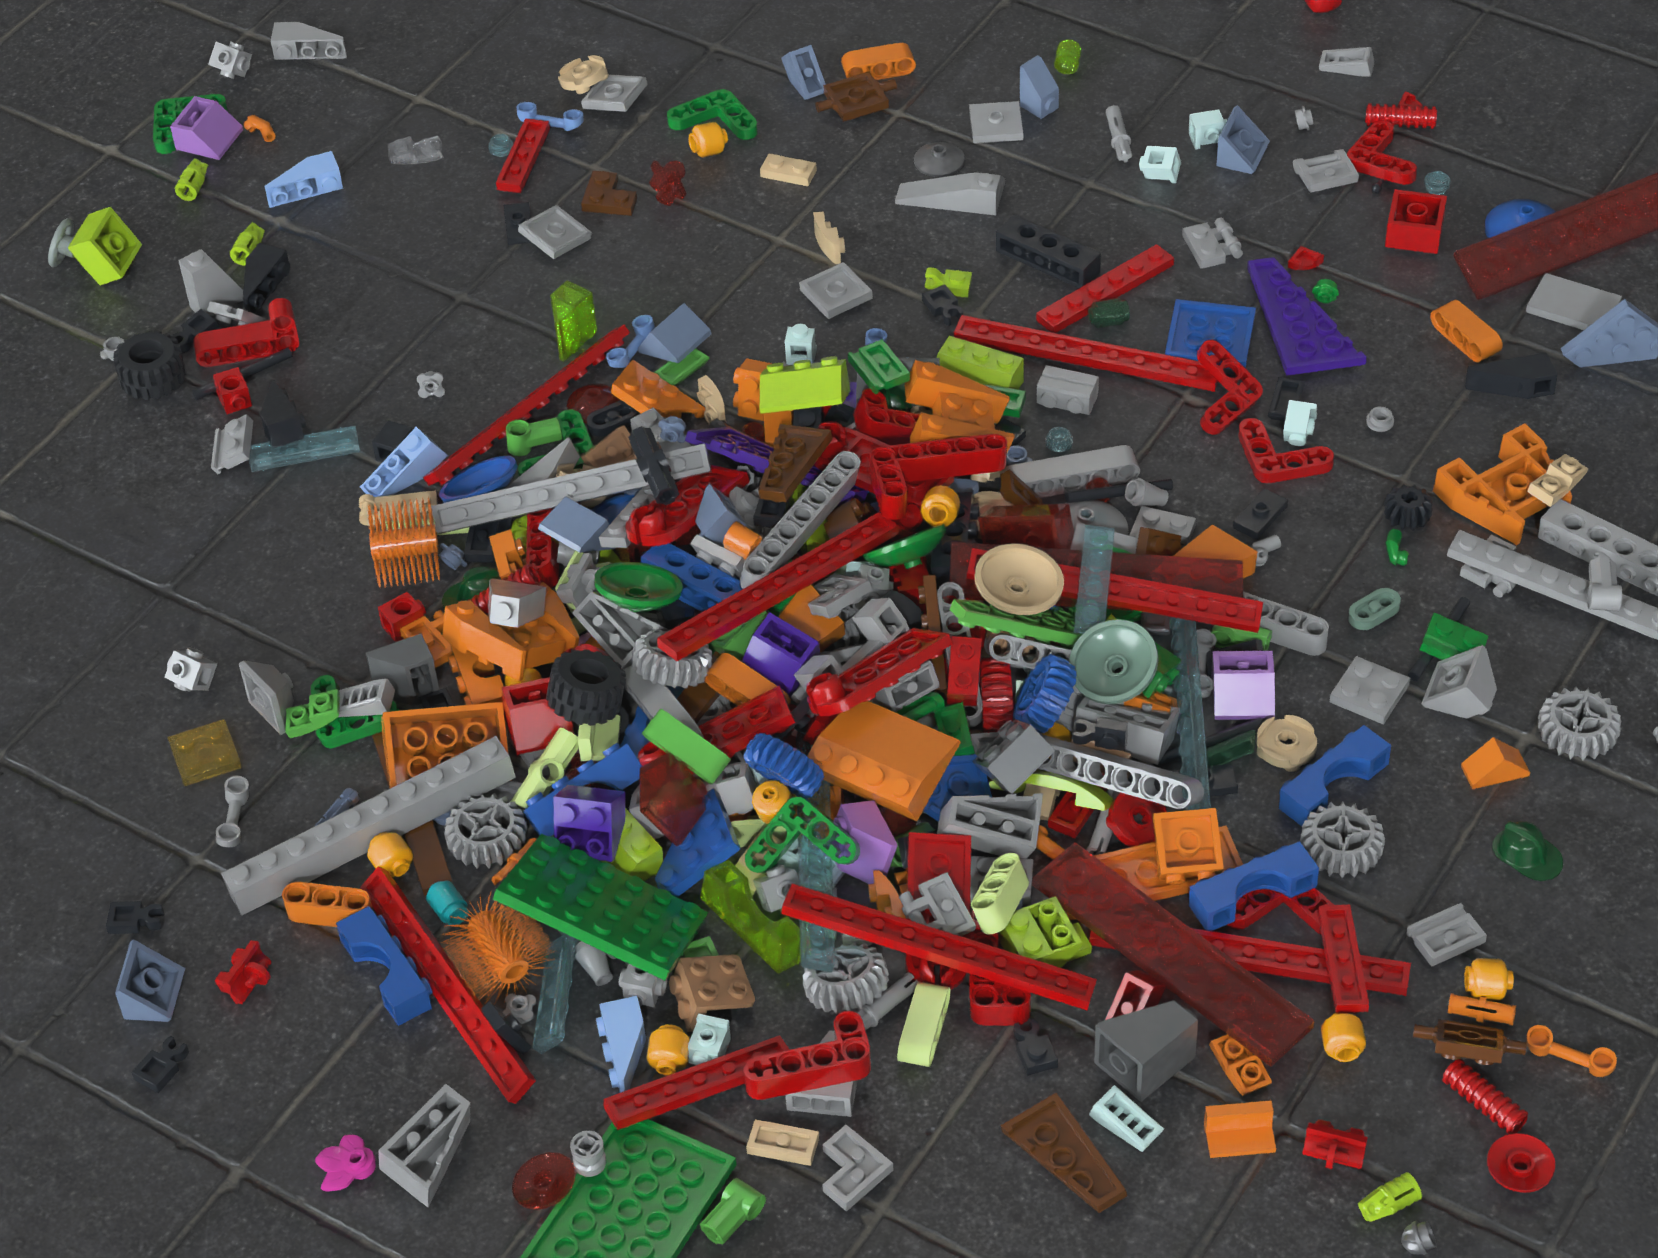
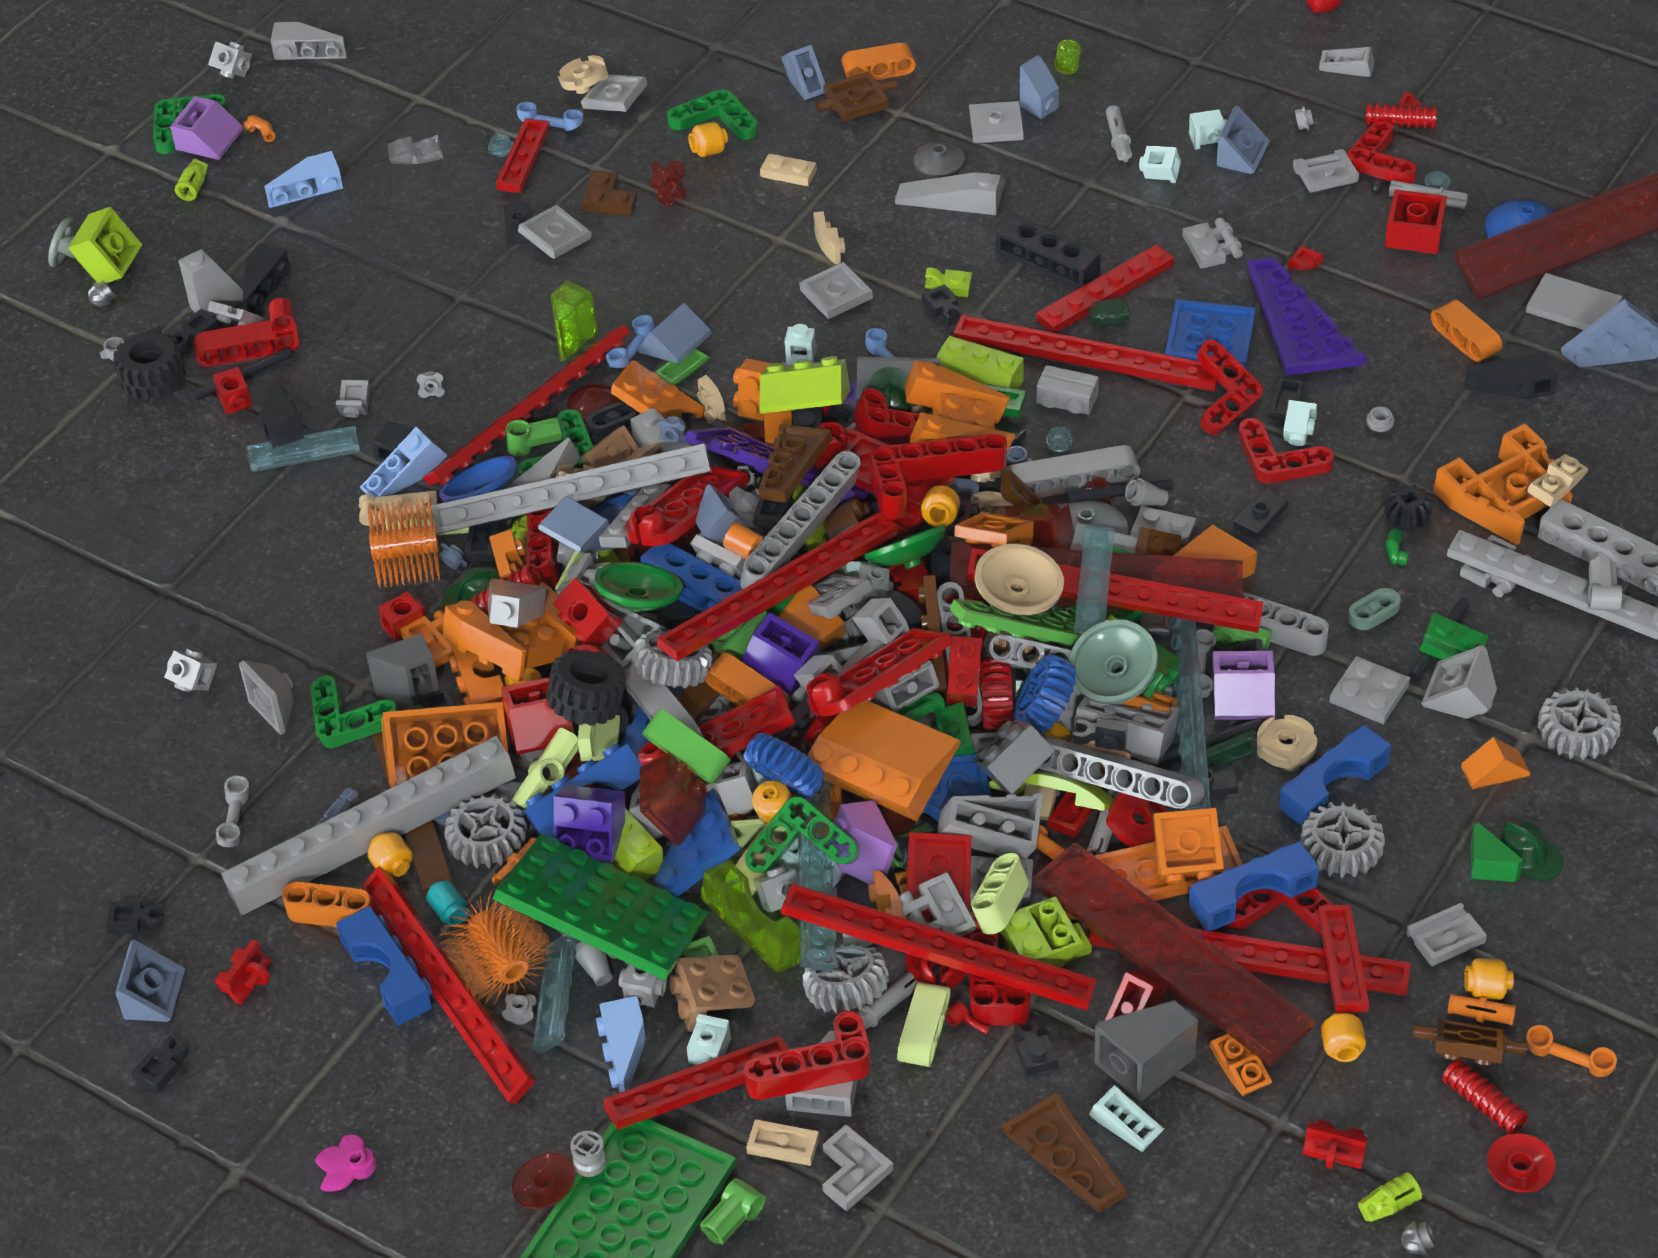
(101, 294): none -> flat silver plate
(204, 752): clear yellow plate -> none
(232, 444): light grey plate -> none
(246, 242): lime hinge -> none
(317, 713): bright green slope -> none
(353, 398): none -> light grey bracket
(379, 689): light grey slope -> none
(426, 1144): light grey wedge -> none
(507, 1027): black plate -> none
(600, 620): none -> red brick
(653, 465): black piece -> none
(668, 1049): light orange head -> none
(879, 366): green plate -> none
(959, 1013): none -> red hand
(995, 530): none -> orange plate
(1239, 1129): orange panel -> none
(1264, 546): light grey arm -> none
(1325, 291): green plate -> none
(1454, 199): none -> light grey axle
(1492, 858): none -> green slope

